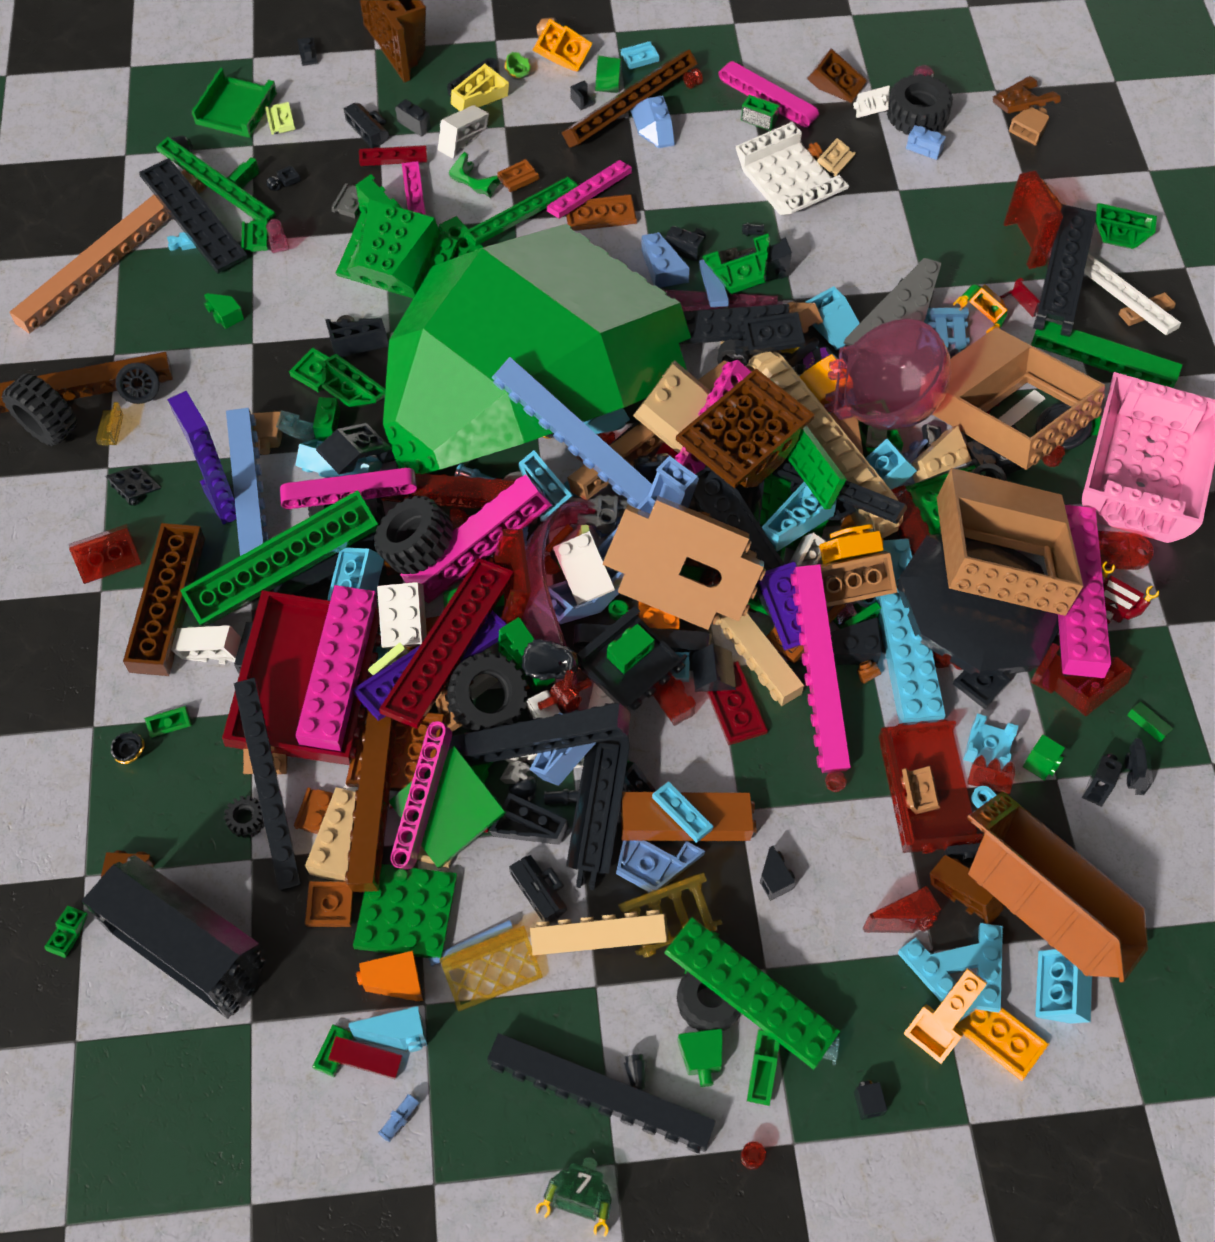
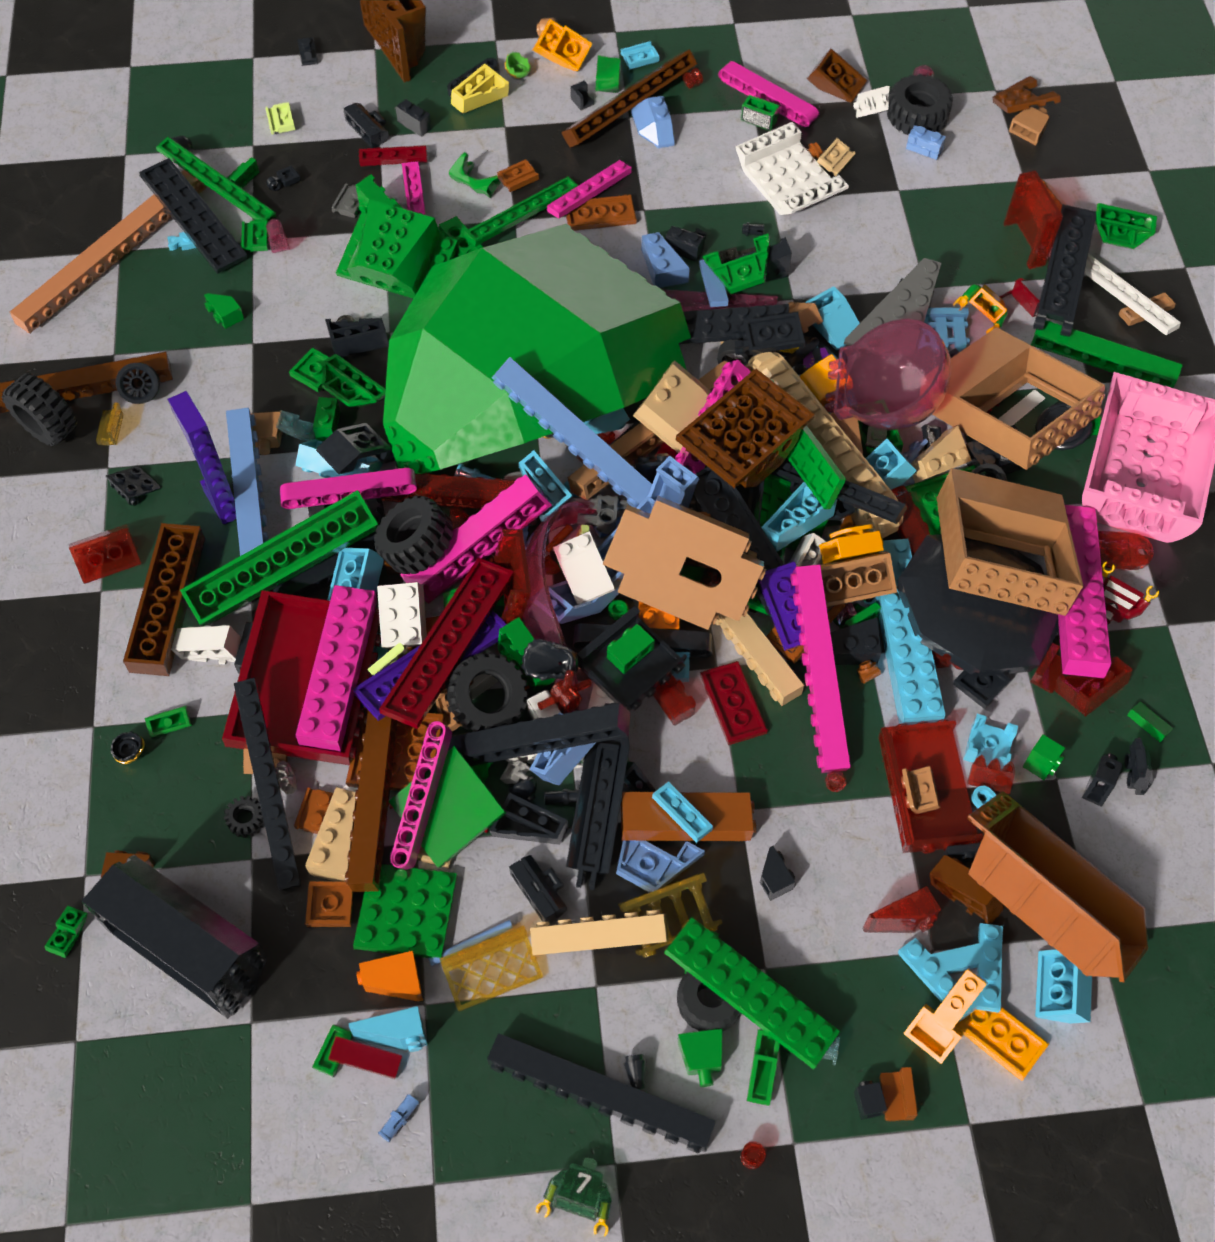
(233, 104): green panel -> none
(286, 777): none -> light grey gear
(460, 128): white wedge -> none
(713, 669): black slope -> none
(899, 1095): none -> dark orange panel
(1054, 457): clear red wheel -> none

